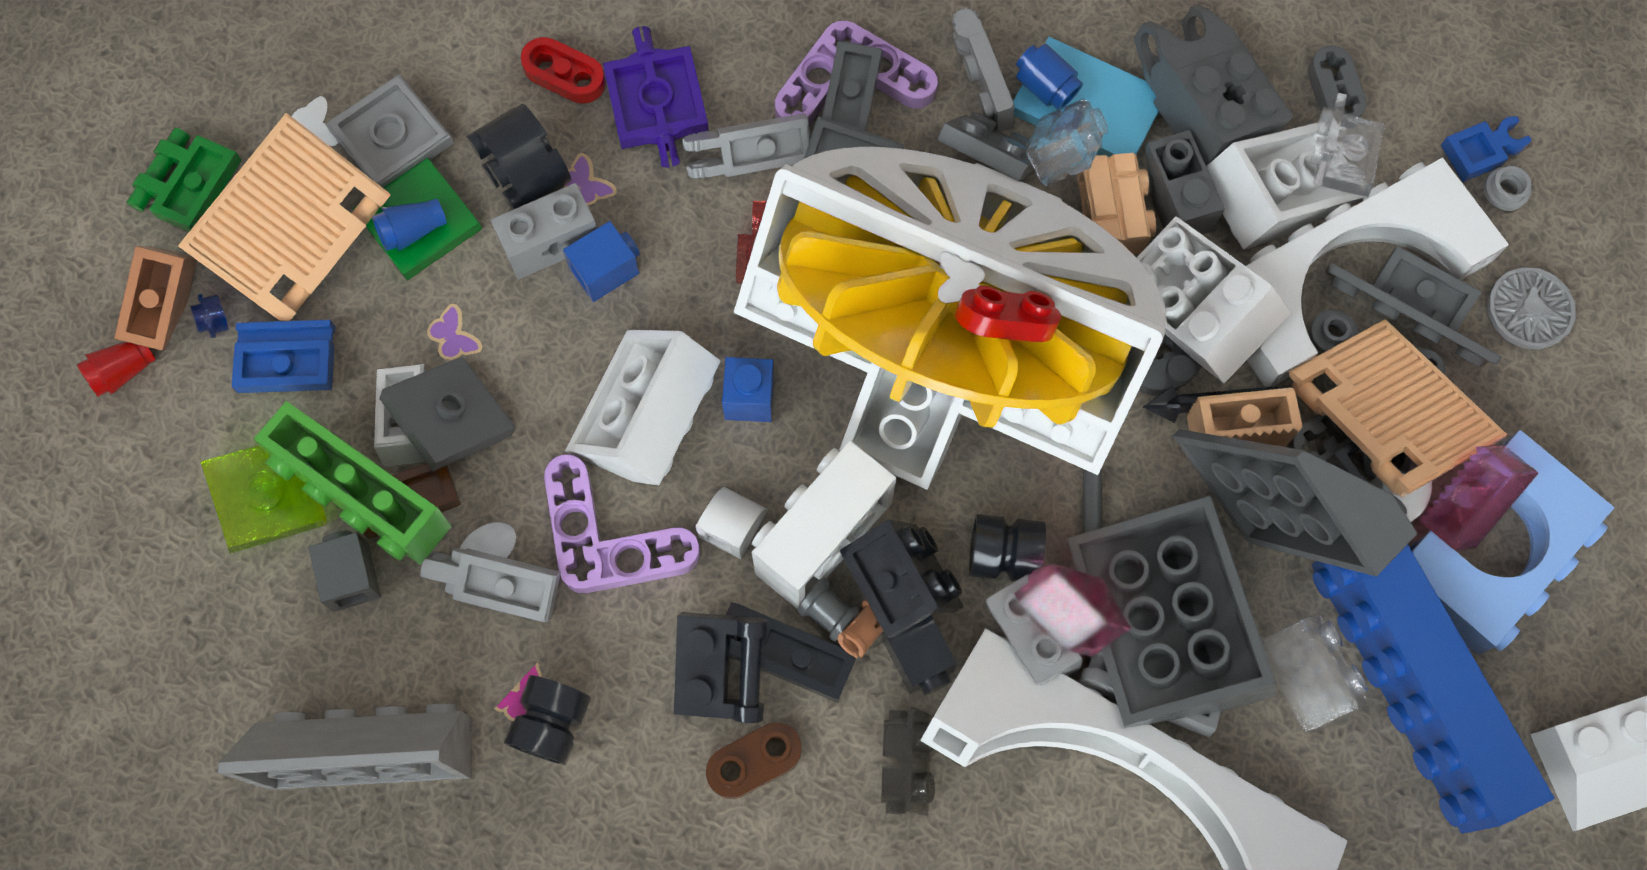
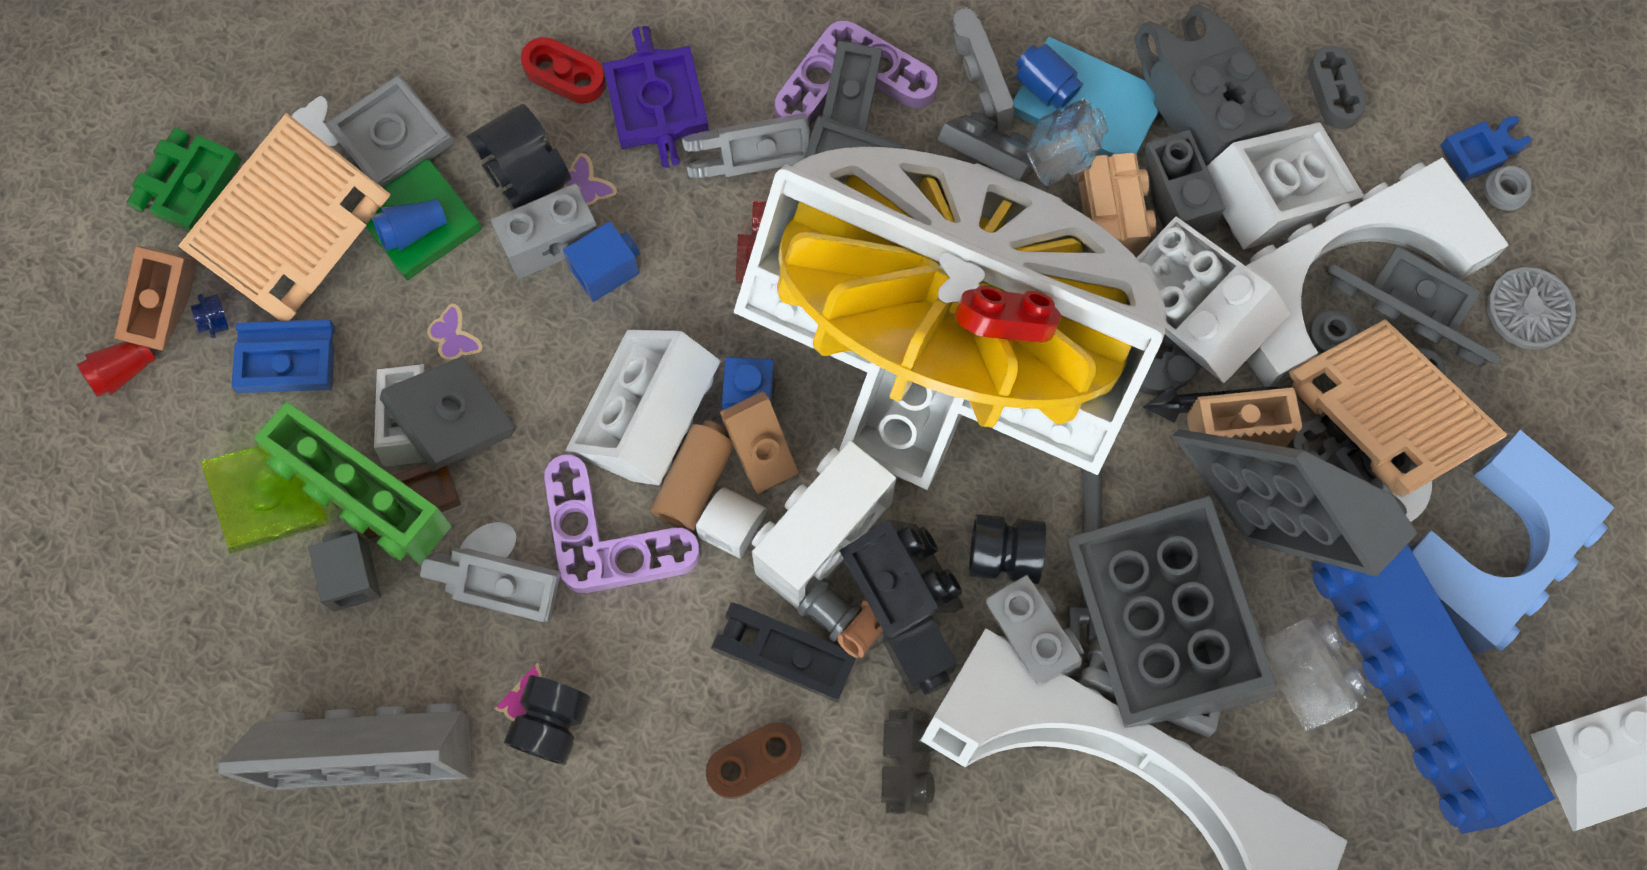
(693, 475): none -> medium nougat brick
(704, 666): black plate -> none
(759, 442): none -> medium nougat plate
(1073, 608): slope -> none
(1348, 150): clear bracket -> none
(1478, 496): clear pink brick -> none

